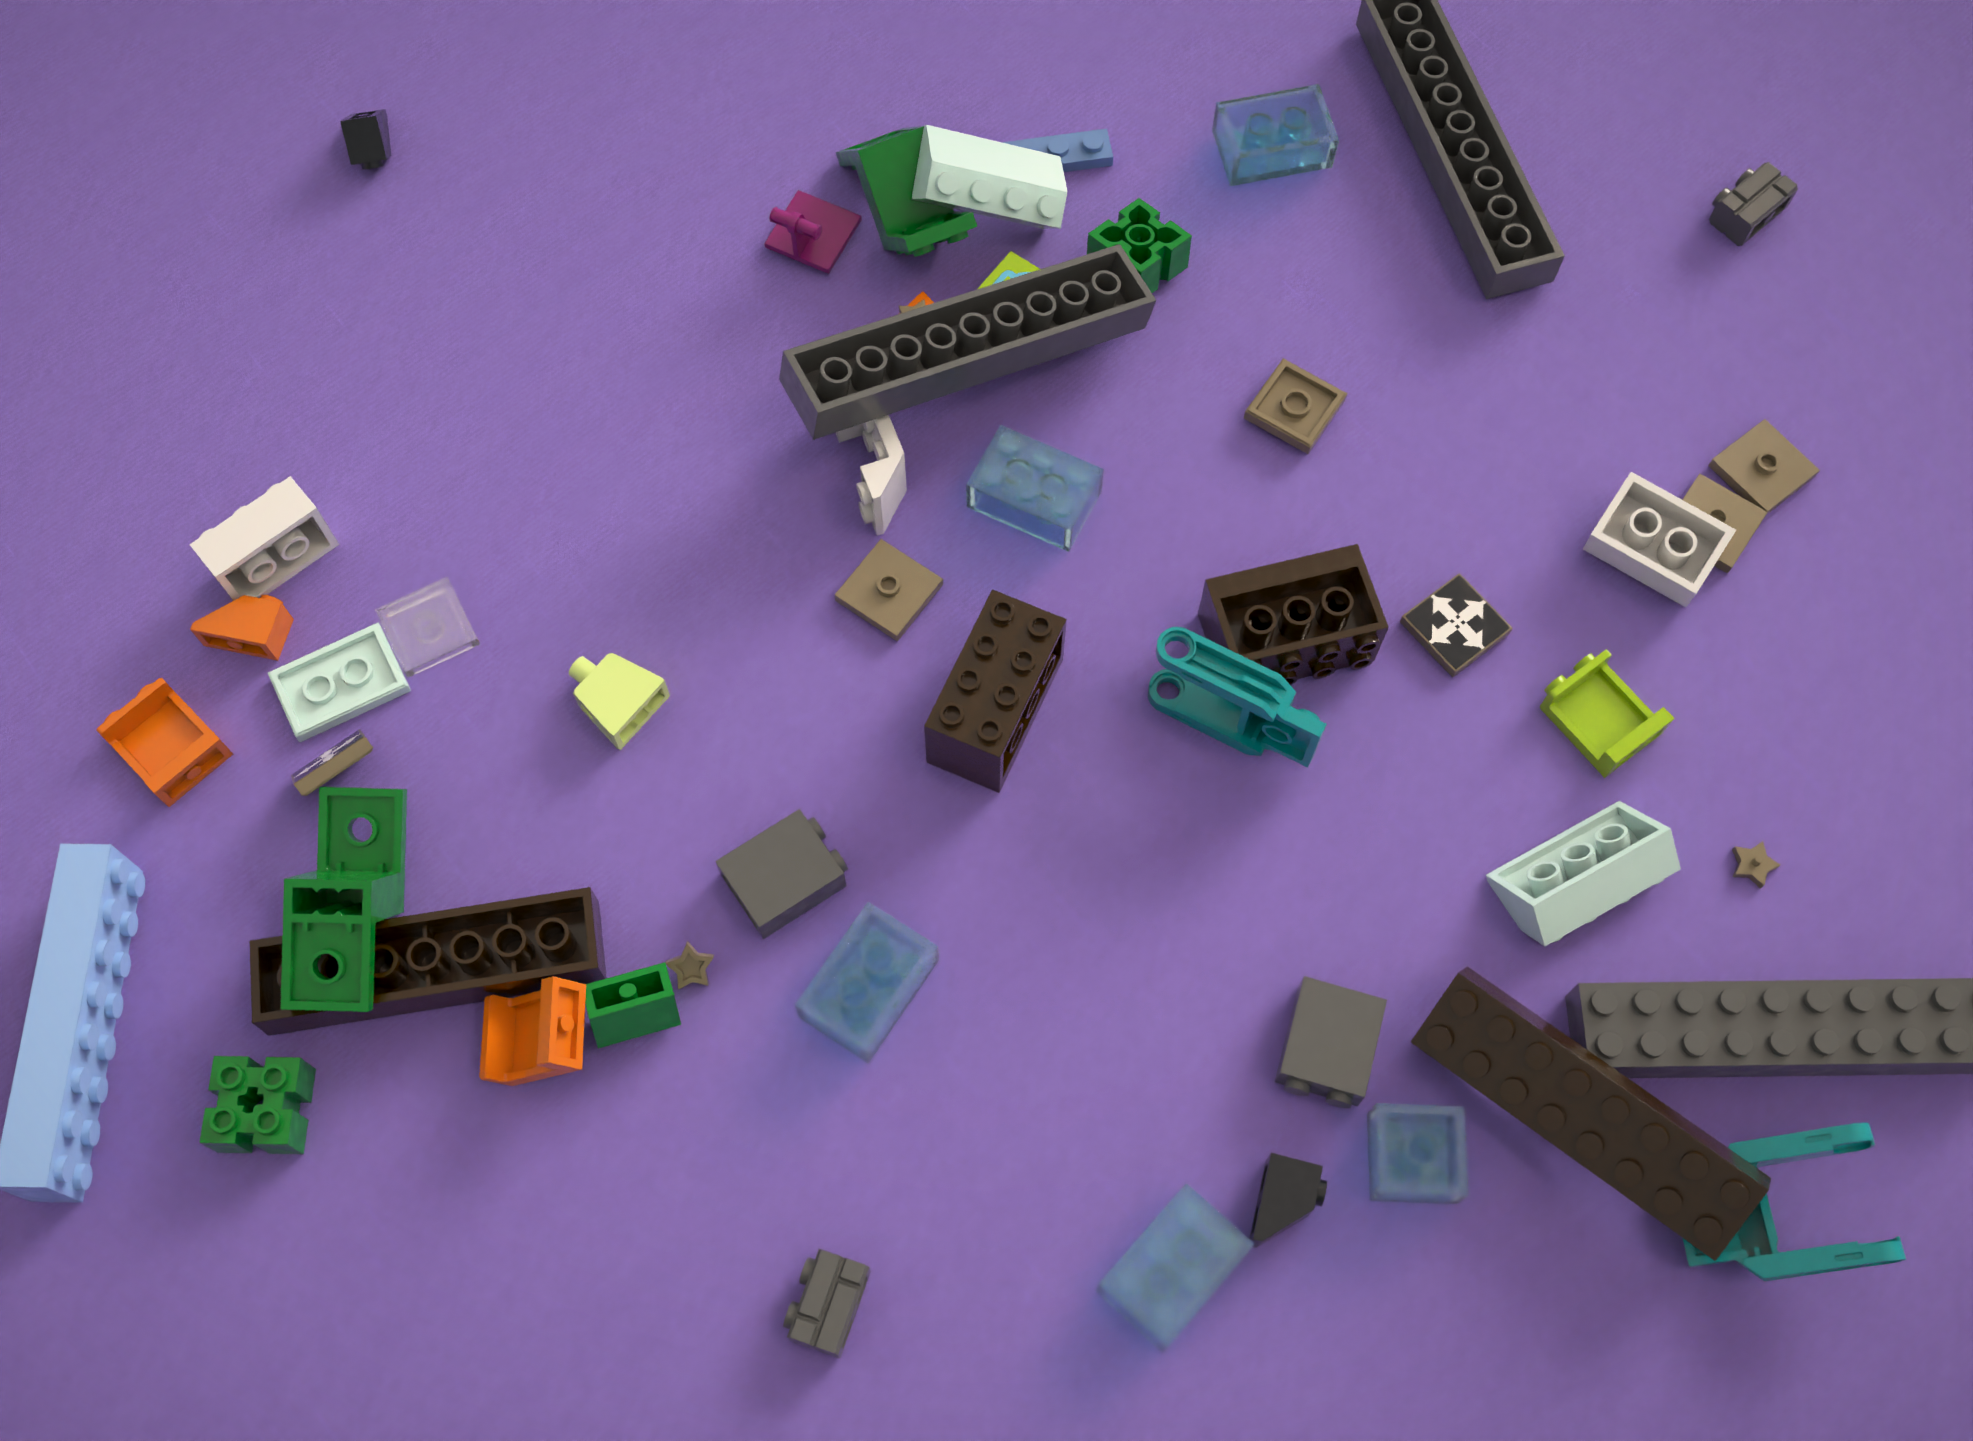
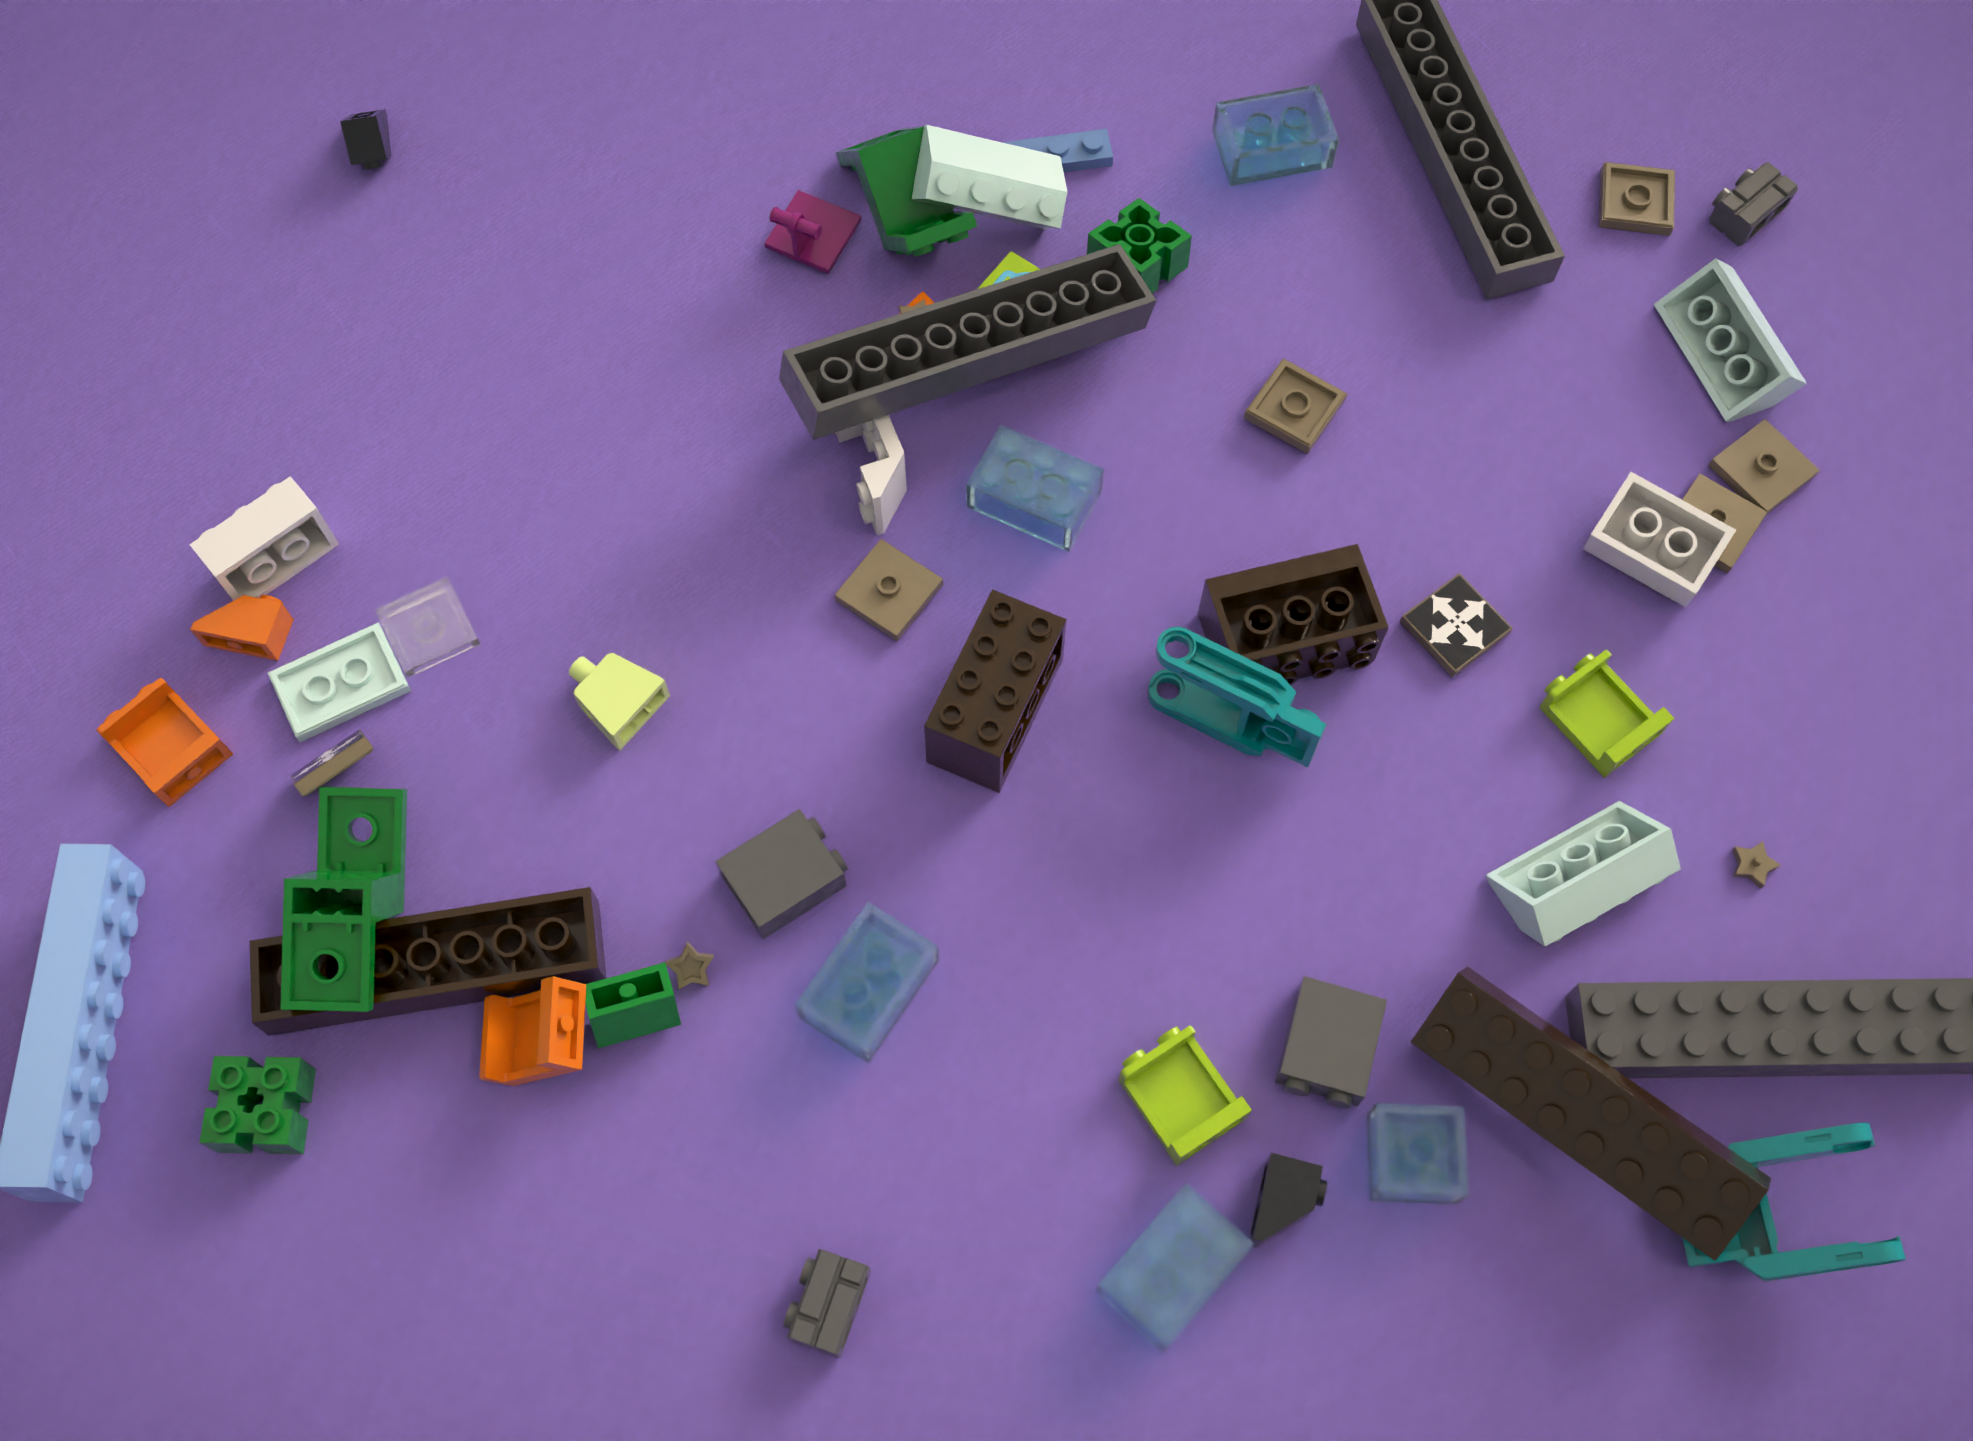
(1181, 1094): none -> lime panel
(1637, 198): none -> dark tan tile
(1729, 342): none -> light aqua slope

